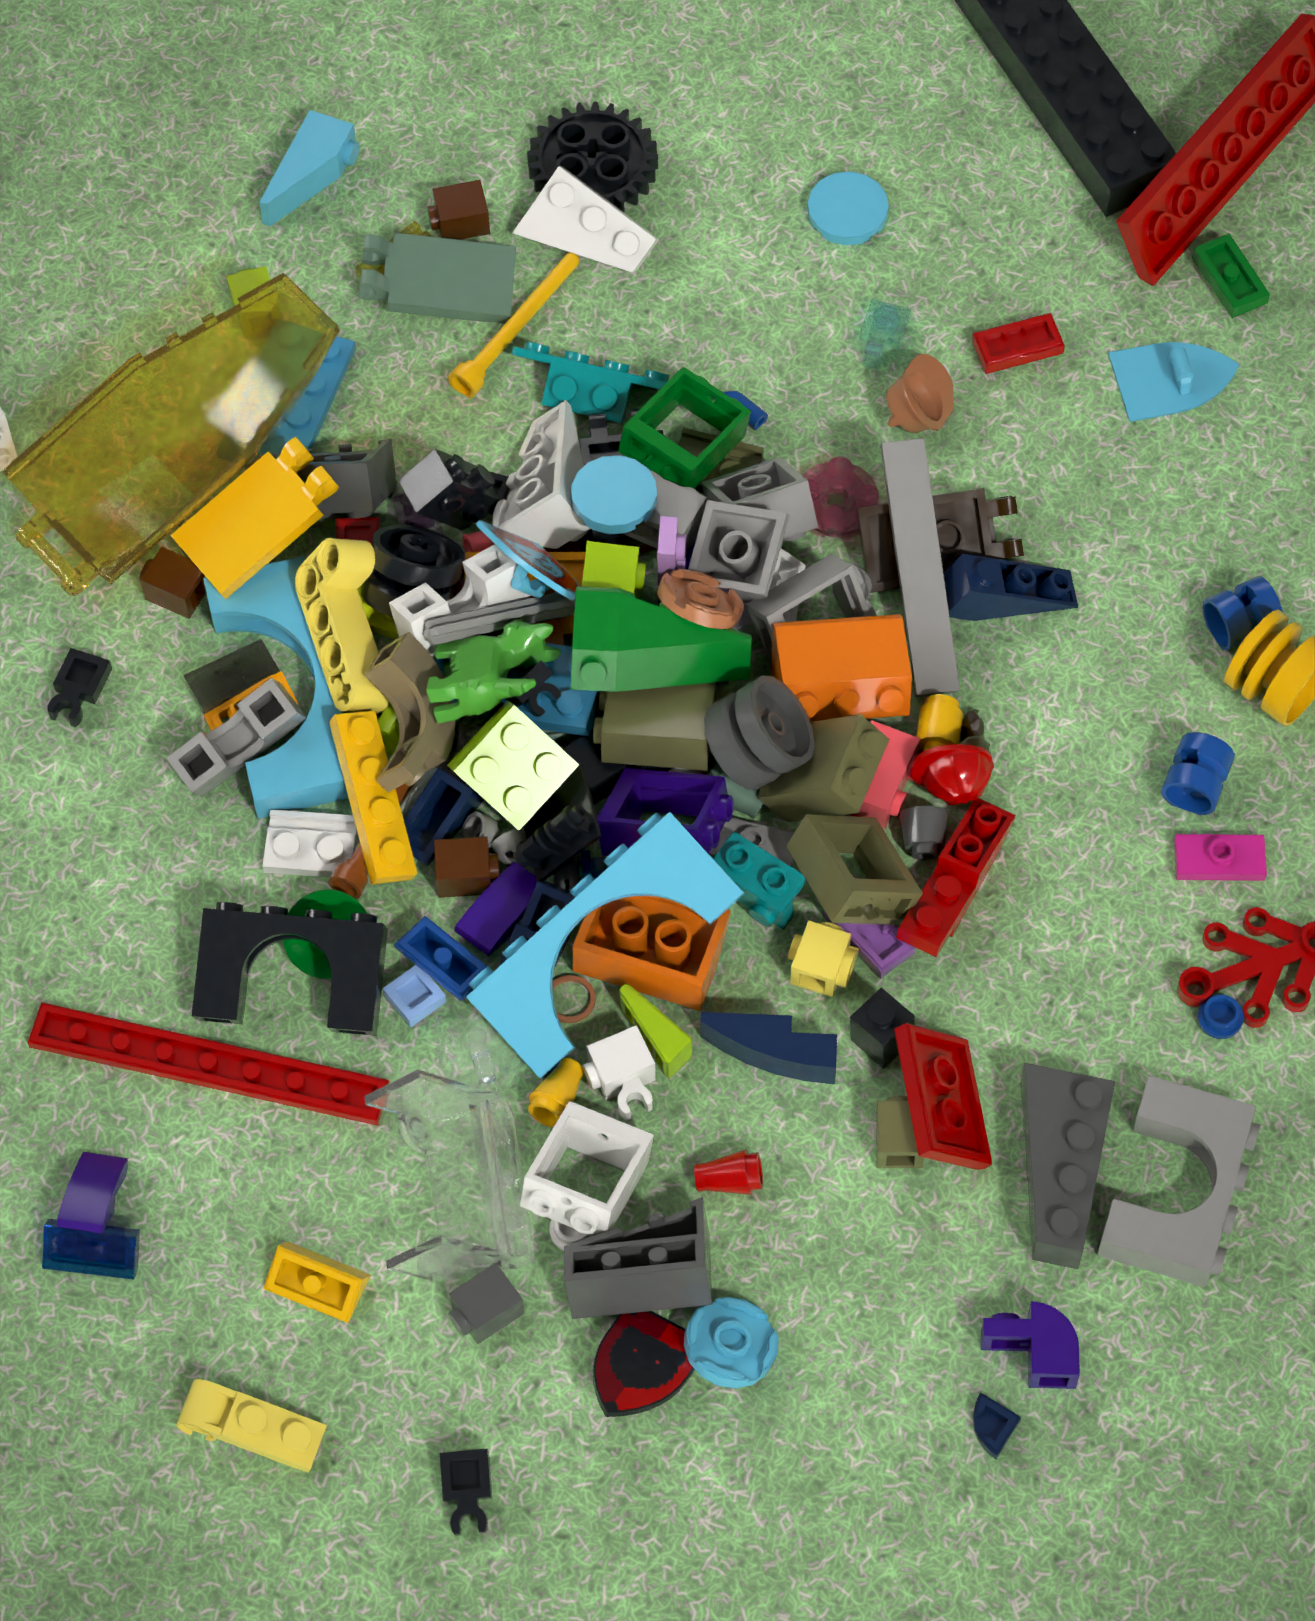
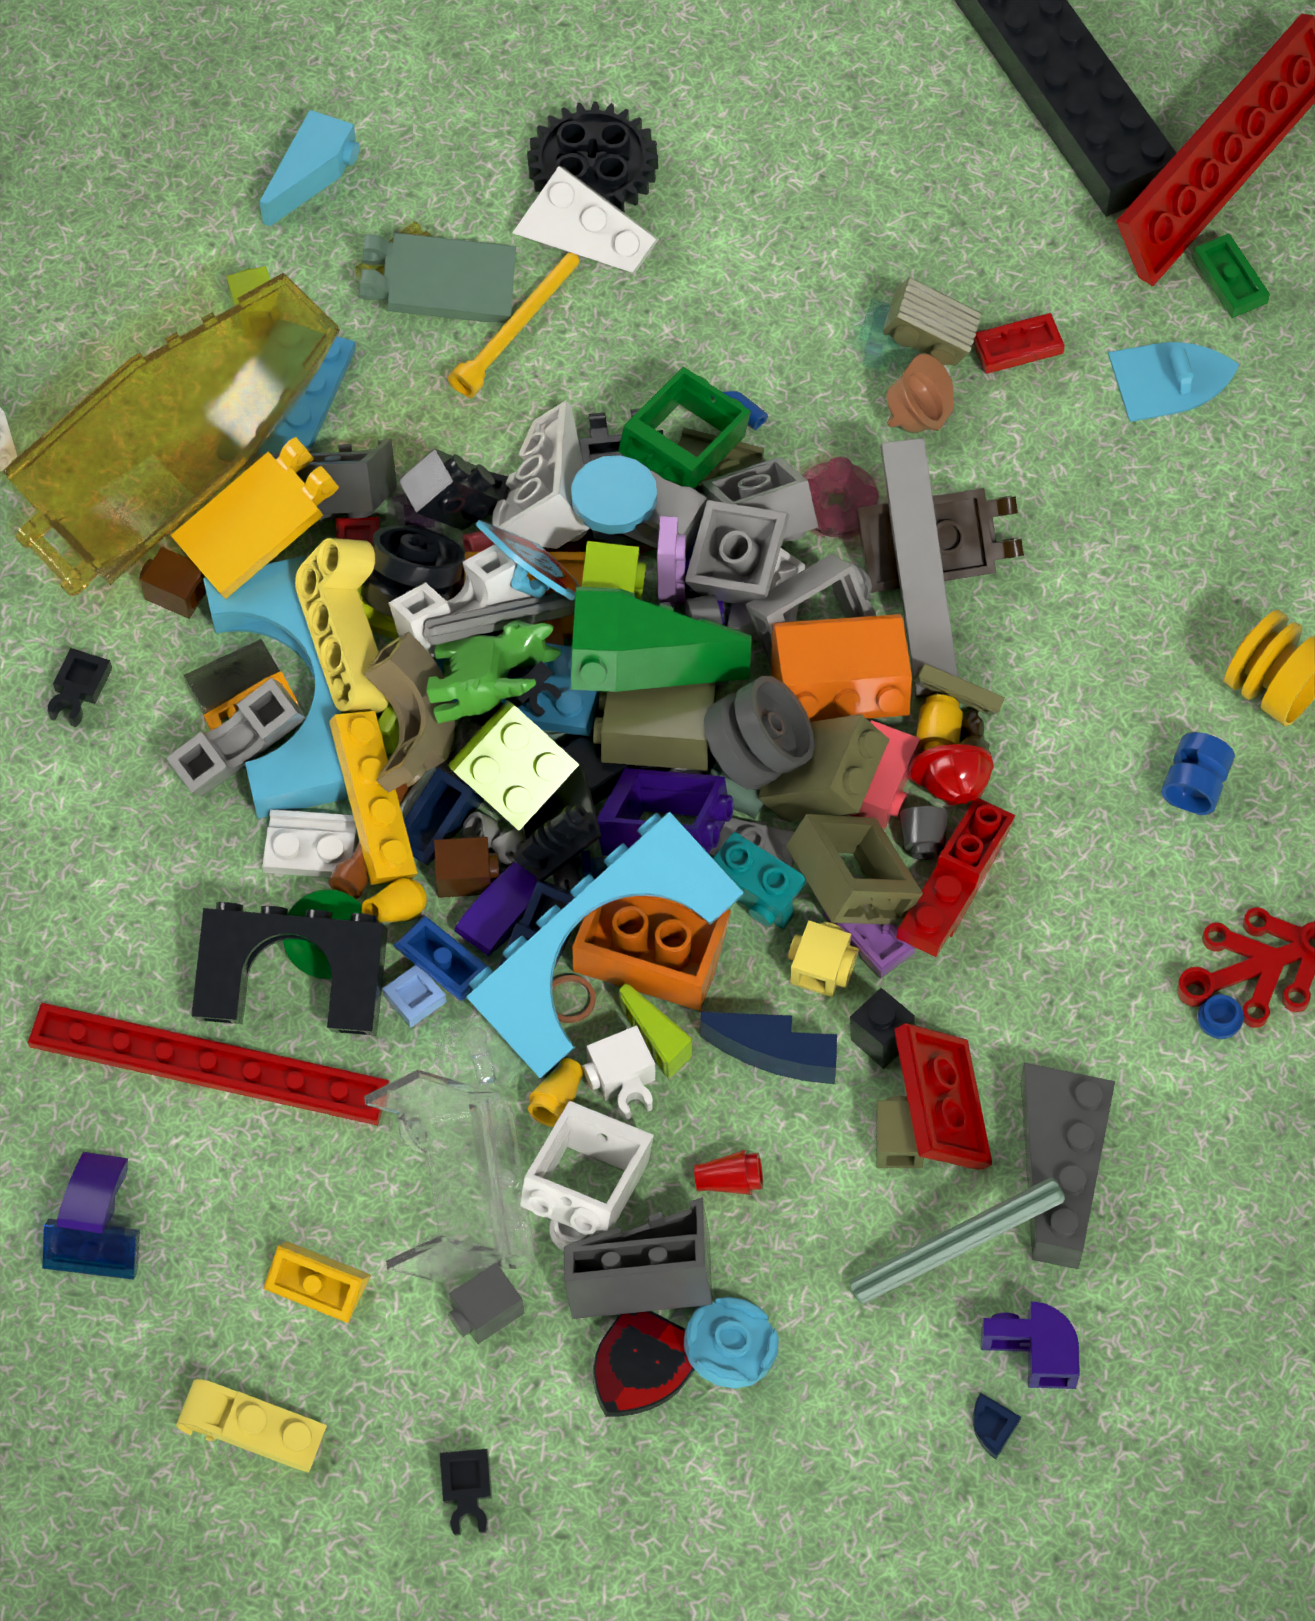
(397, 902): none -> yellow cone
(459, 211): reddish brown brick -> none
(588, 386): teal bracket -> none
(699, 599): nougat tile -> none
(847, 208): medium azure tile -> none
(931, 322): none -> olive brick
(957, 1240): none -> sand green axle
(961, 690): none -> olive tile
(1002, 588): dark blue slope -> none
(1185, 1242): light grey arch -> none
(1220, 857): dark pink plate -> none
(1235, 614): blue wheel -> none

